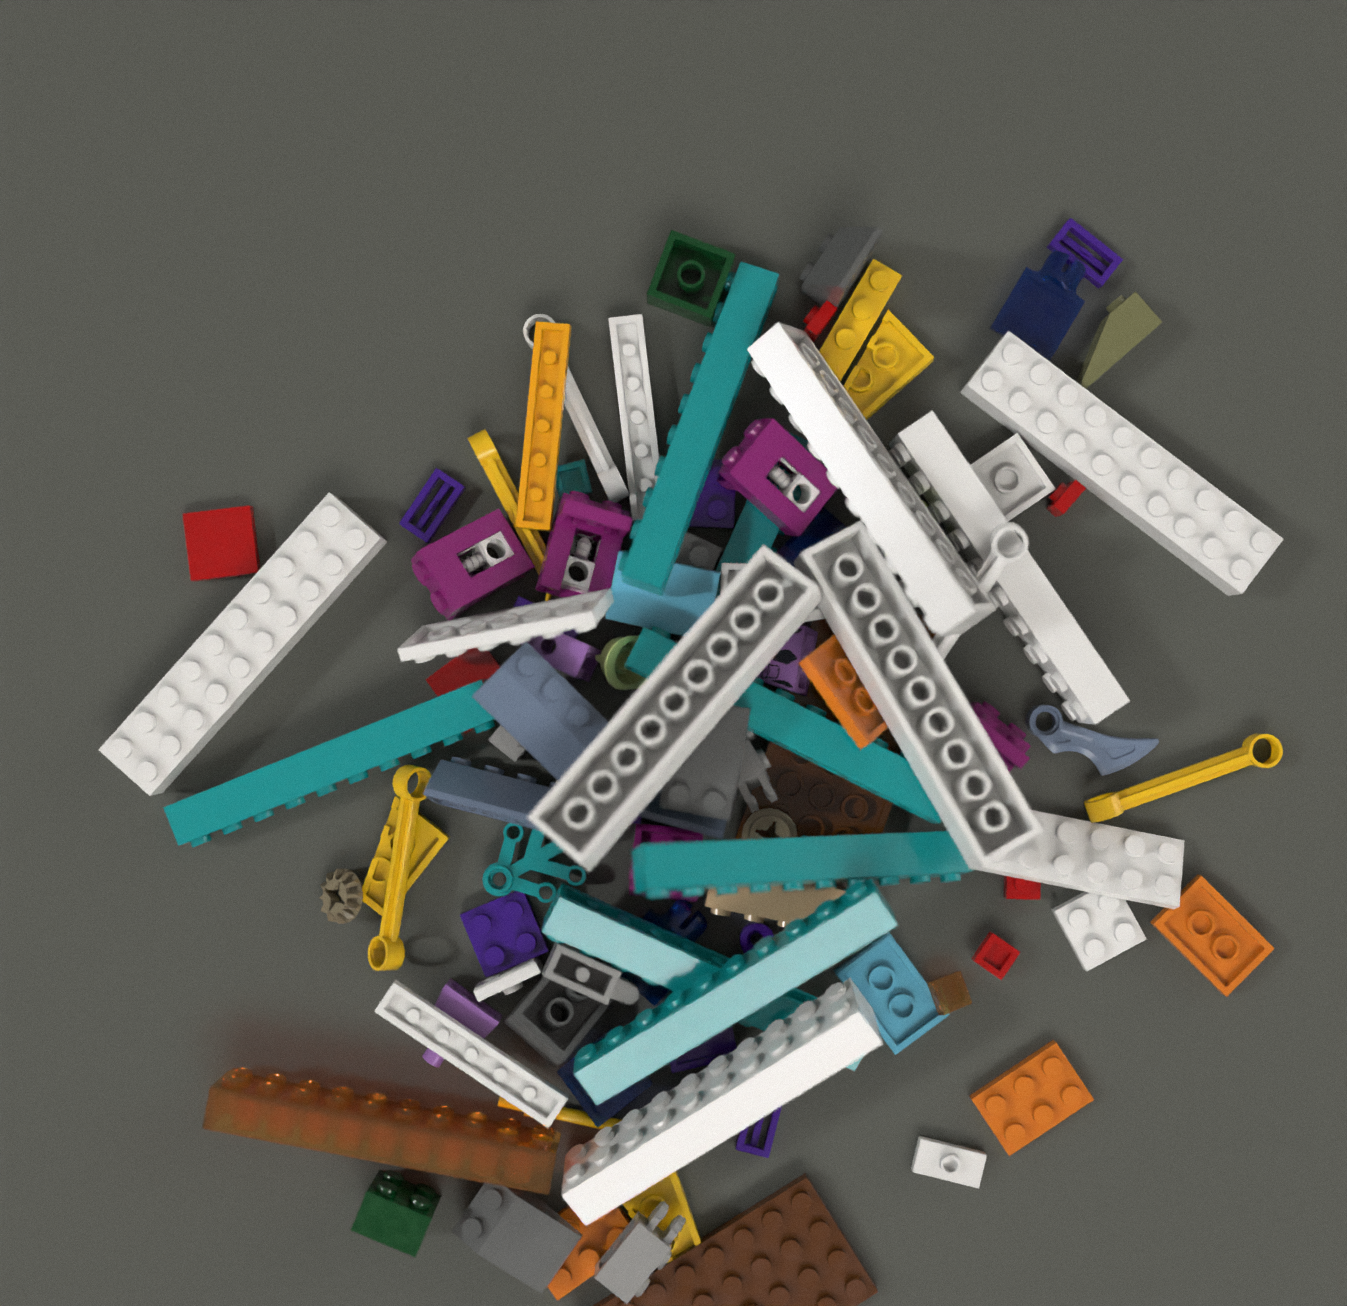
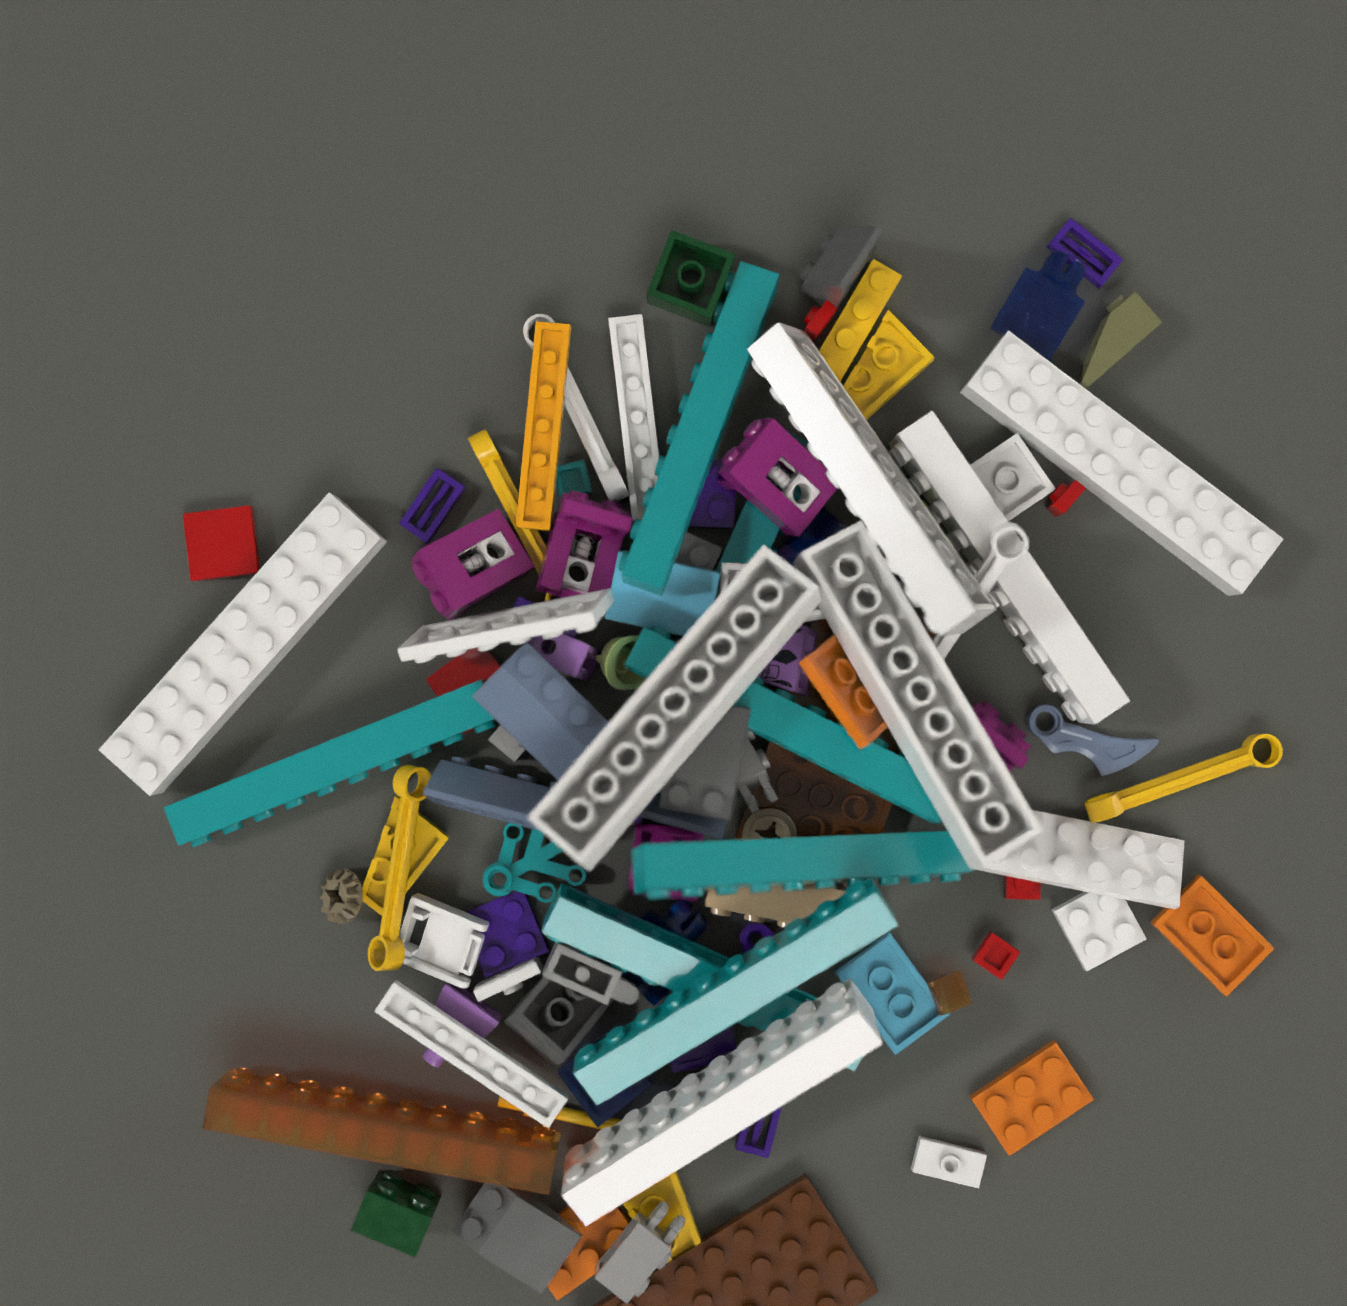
(448, 941): none -> white container

